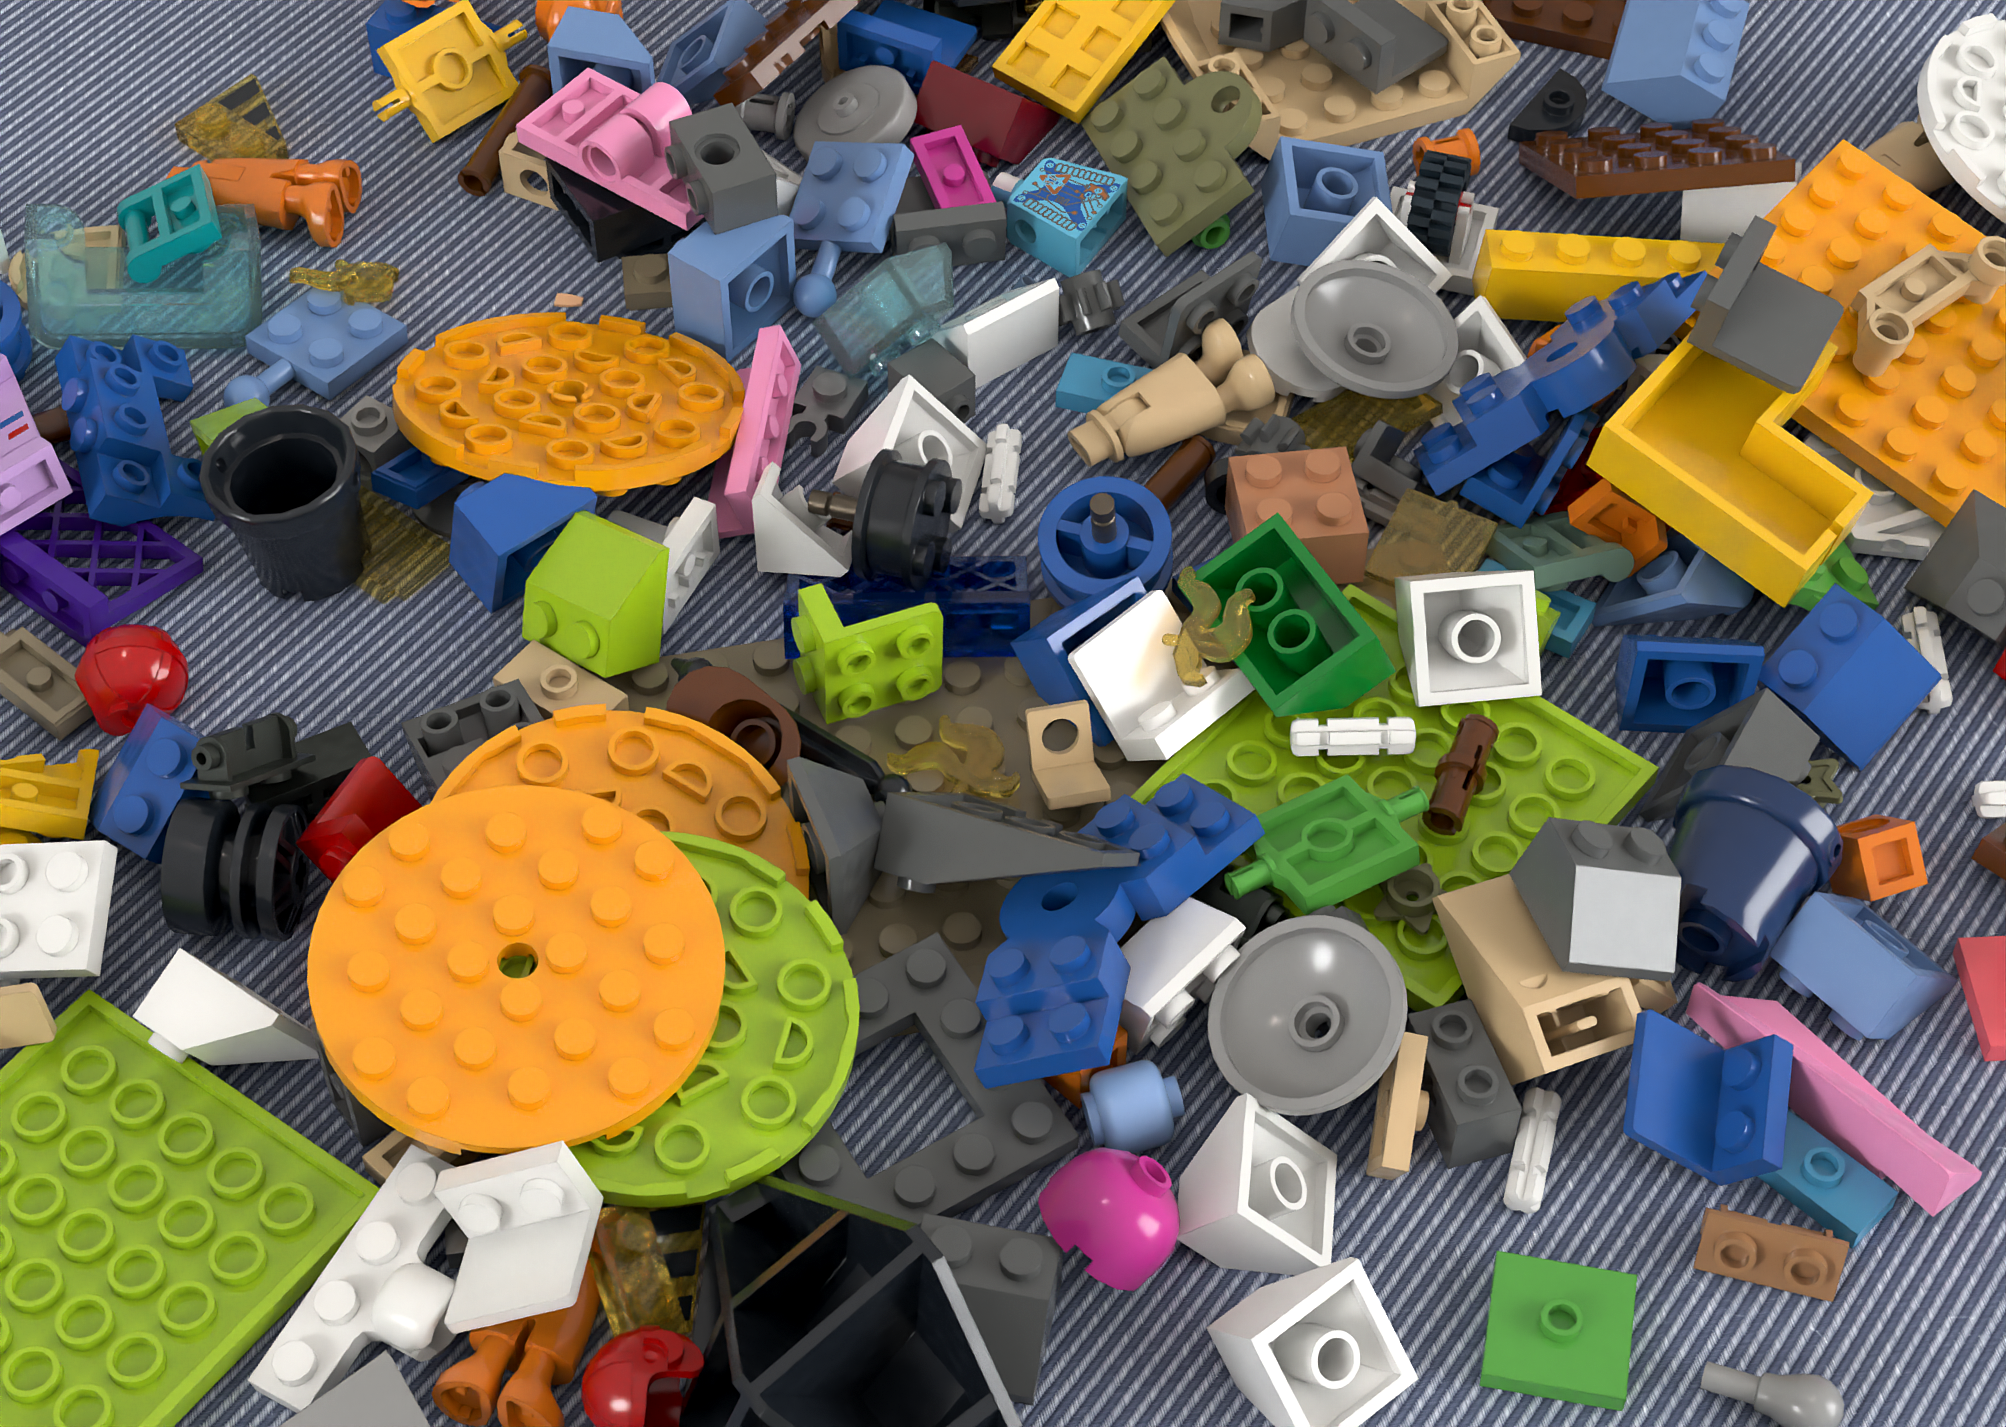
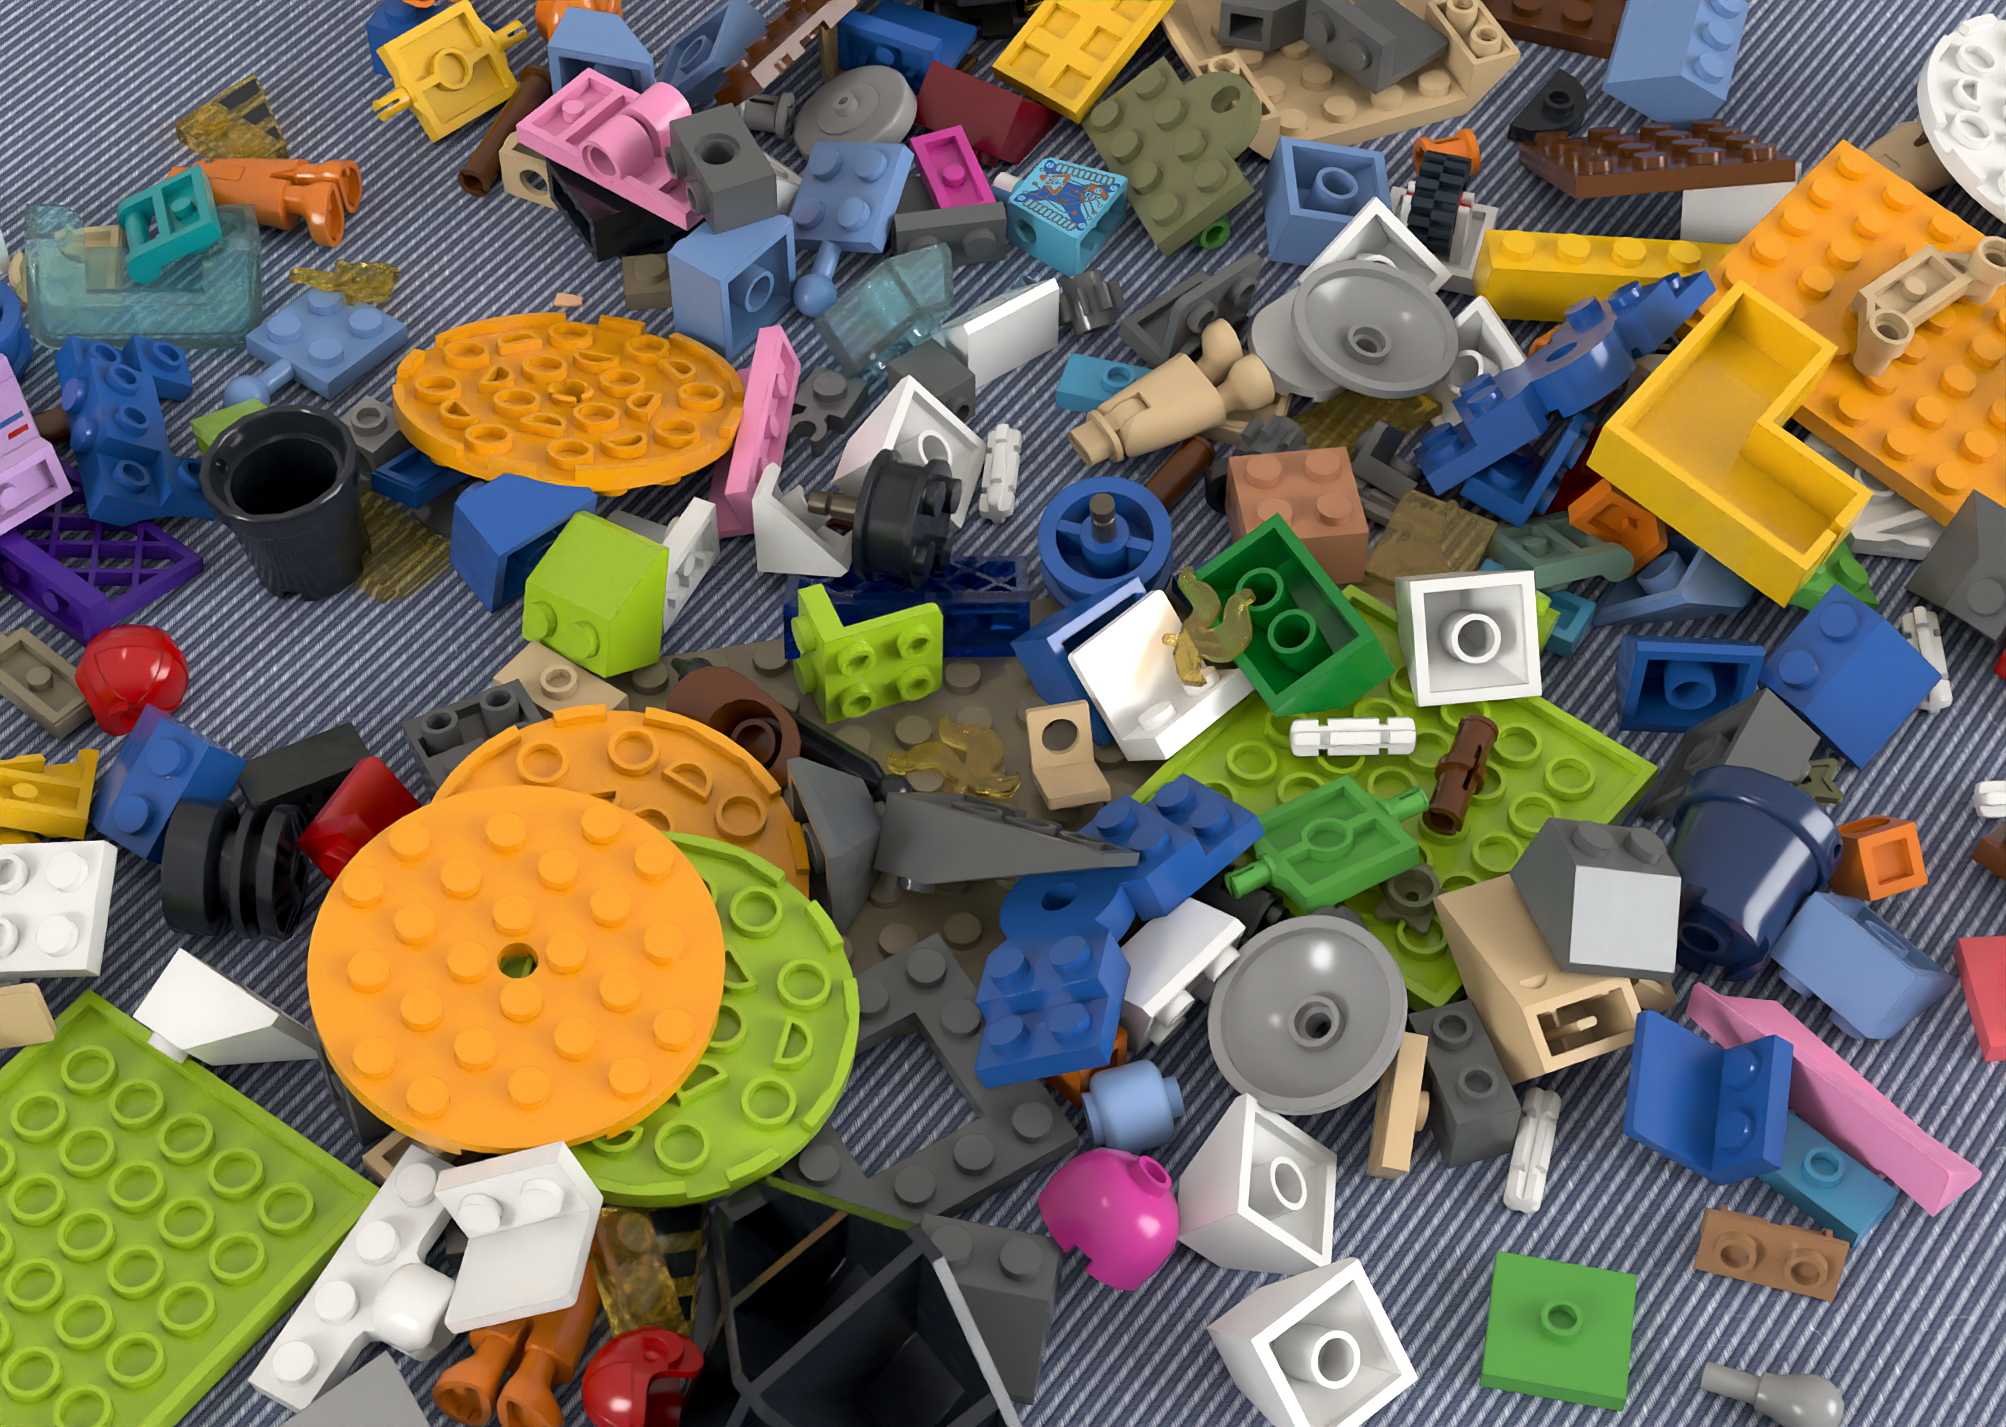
(247, 755): pearl dark grey hinge -> none
(1762, 316): dark grey bracket -> none

